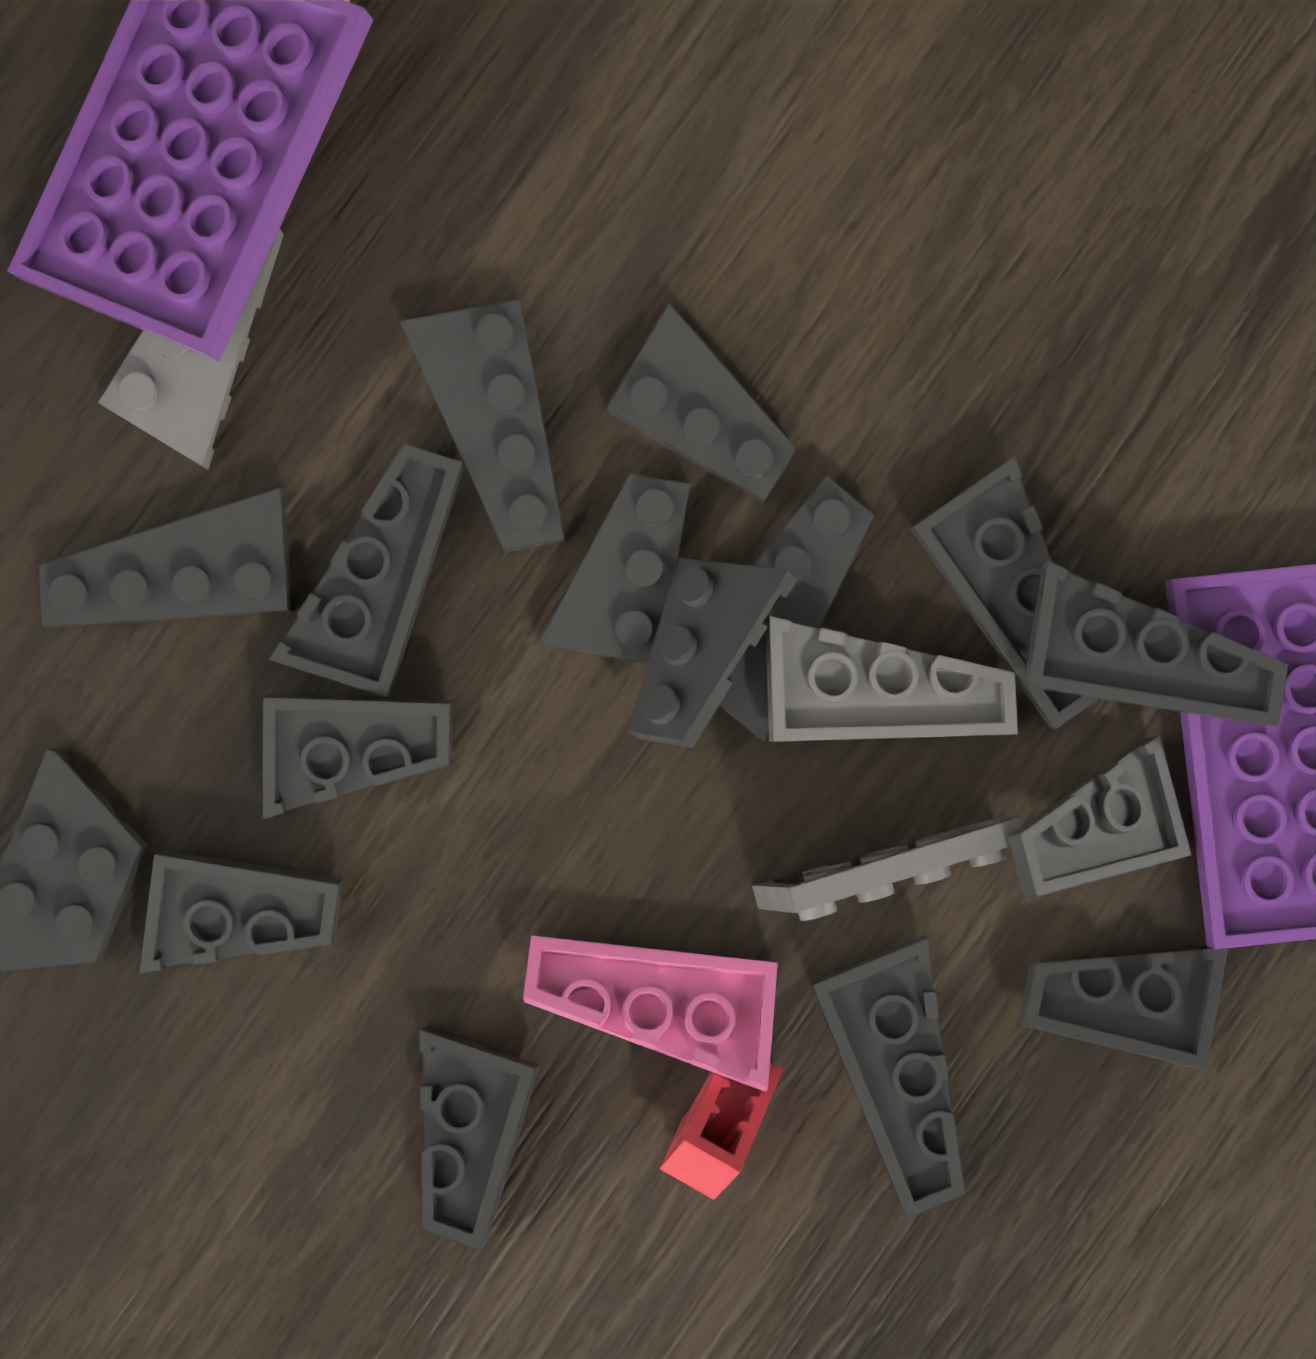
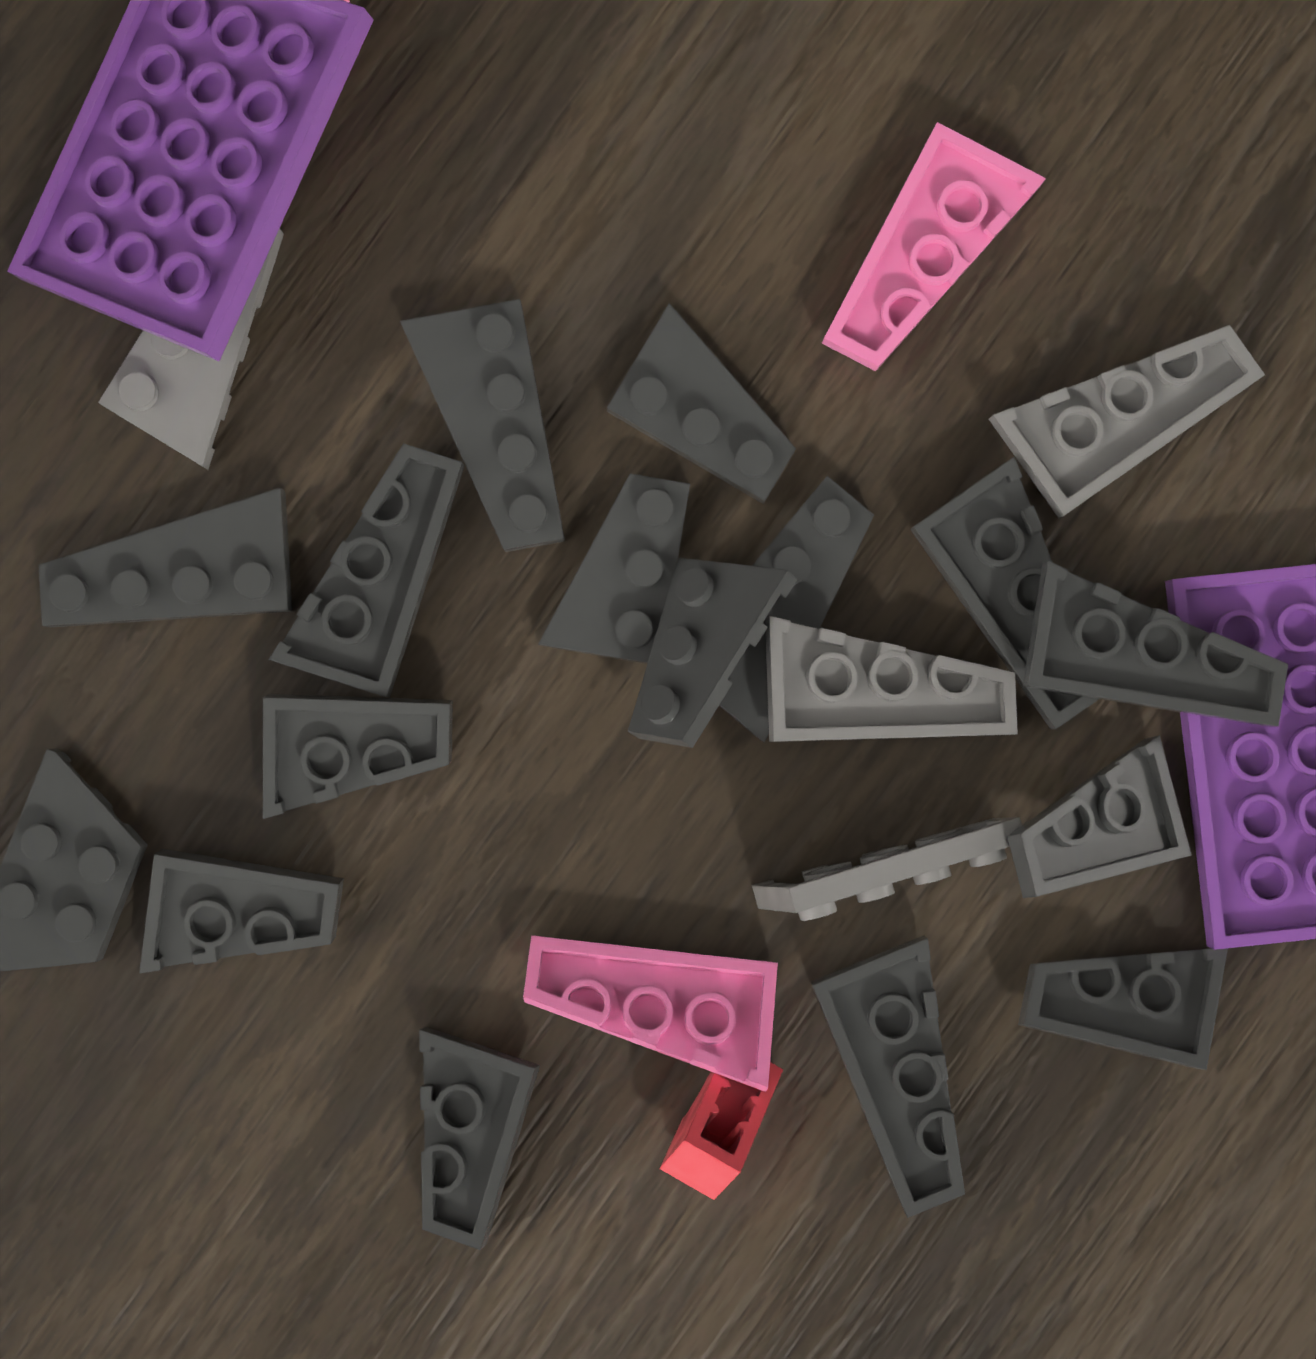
(934, 232): none -> bright pink wing
(1107, 425): none -> light grey wing

